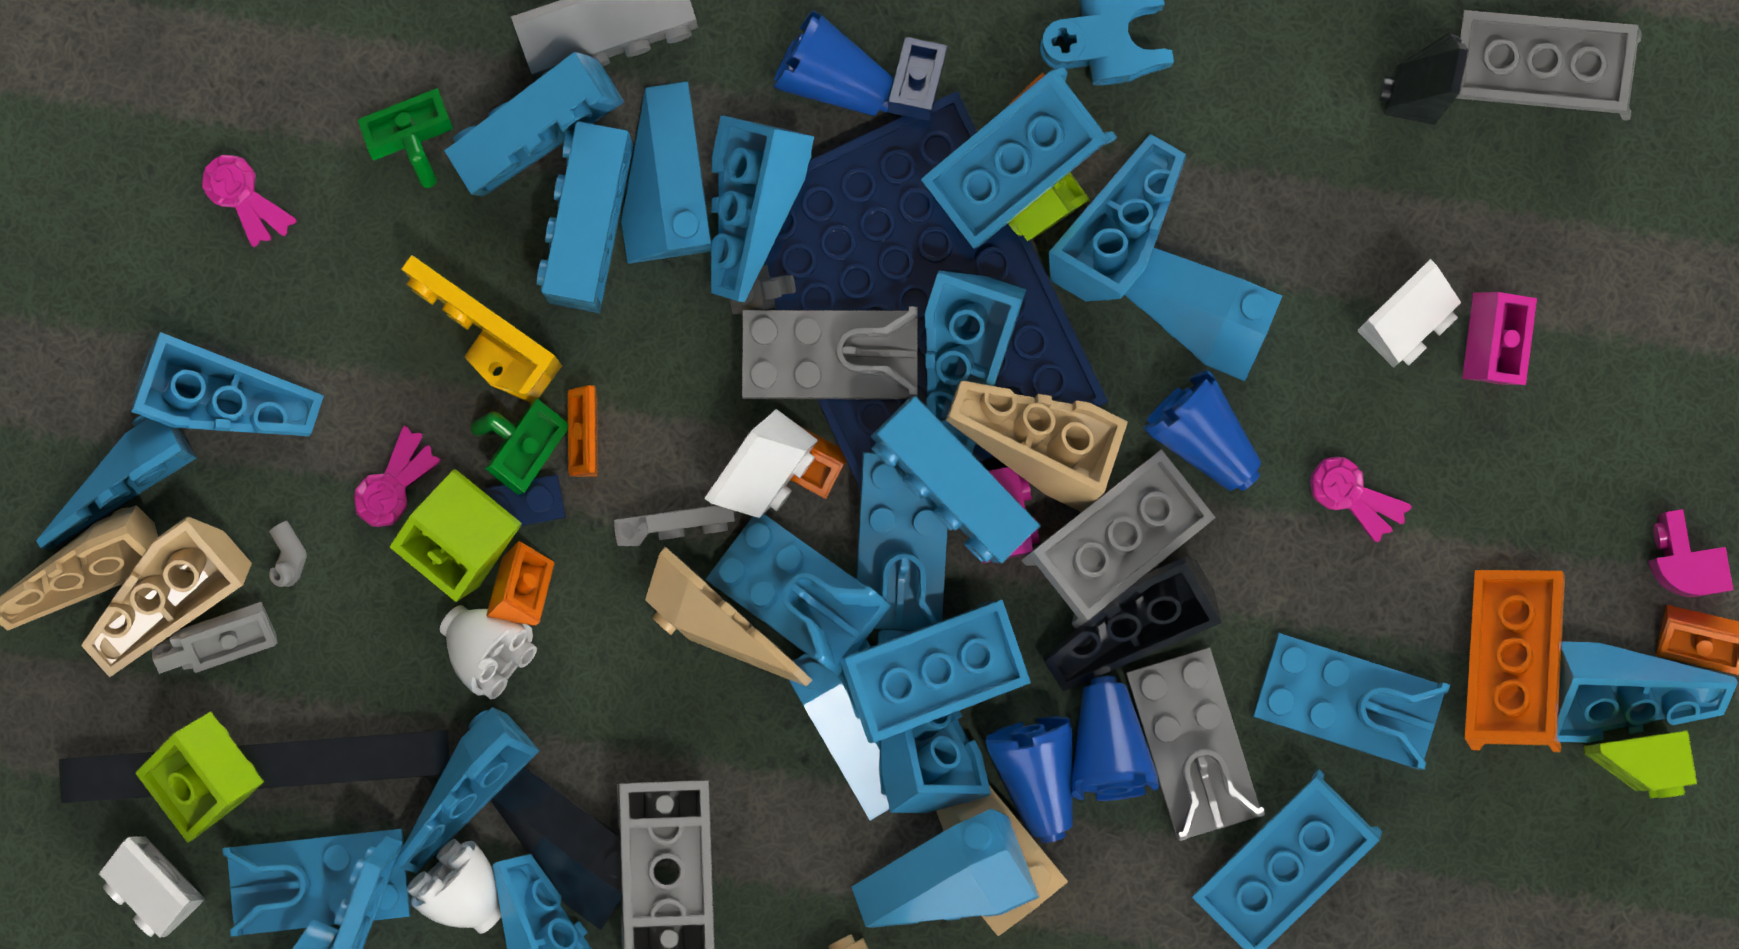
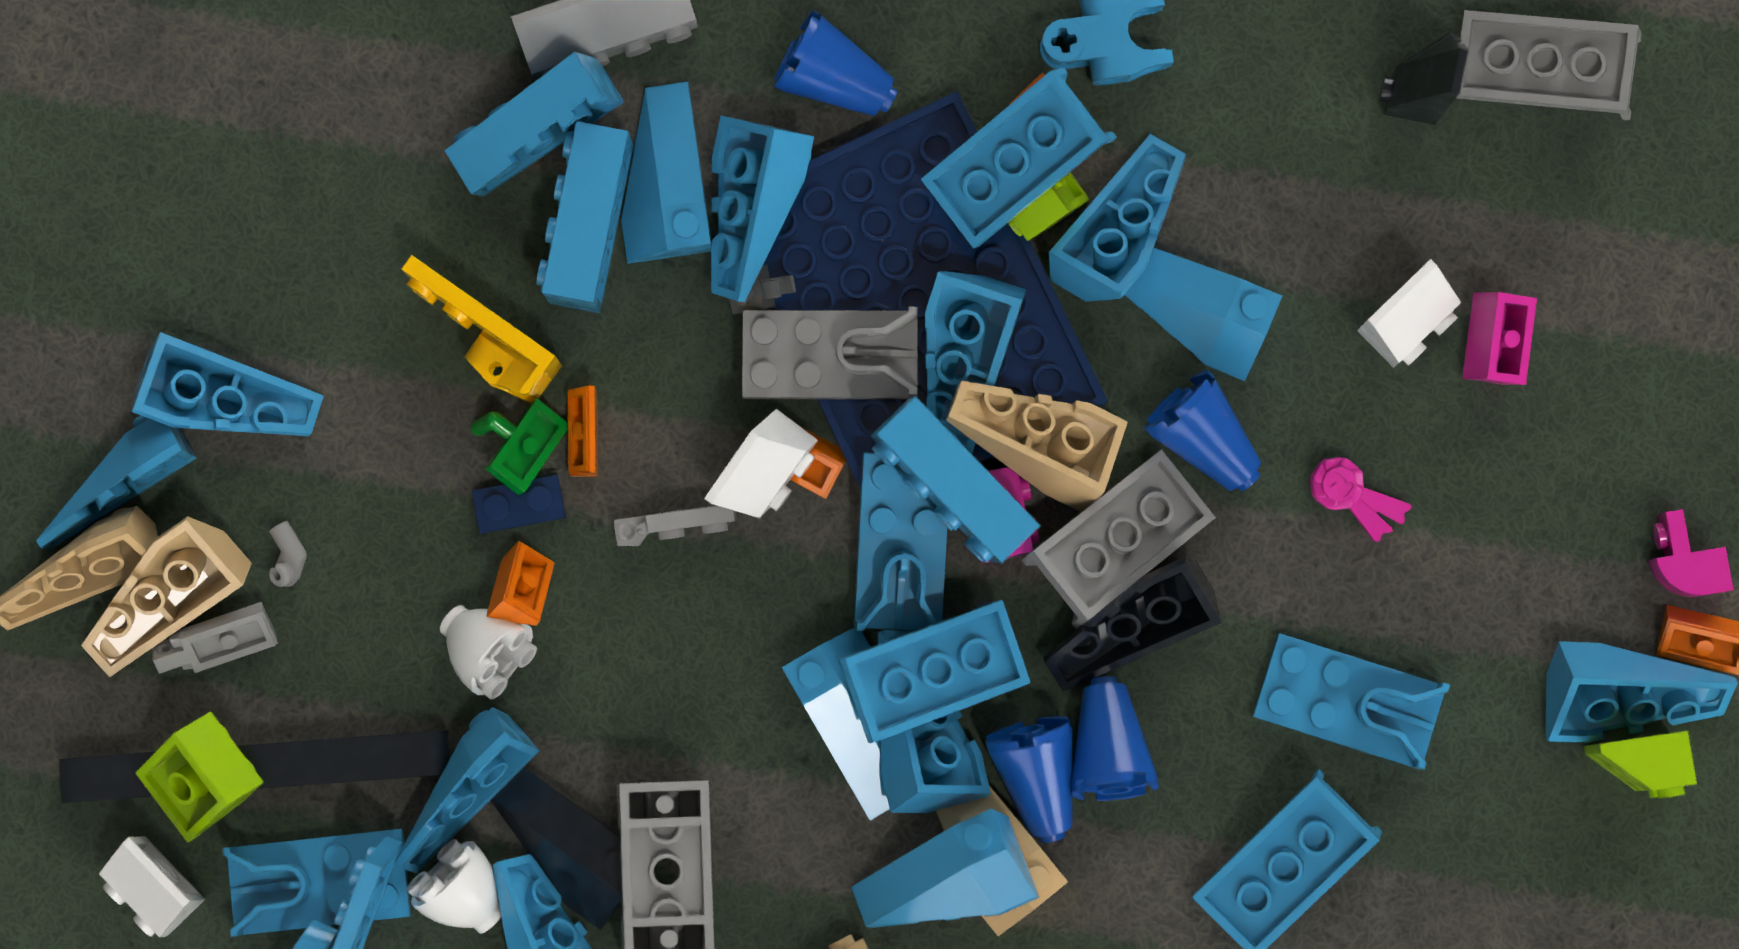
(231, 183): dark pink piece -> none
(382, 497): dark pink piece -> none
(405, 128): green plate -> none
(456, 536): lime slope -> none
(705, 618): tan wedge -> none
(798, 592): dark azure plate -> none
(917, 79): plate -> none
(1193, 744): light grey plate -> none
(1515, 658): orange plate -> none

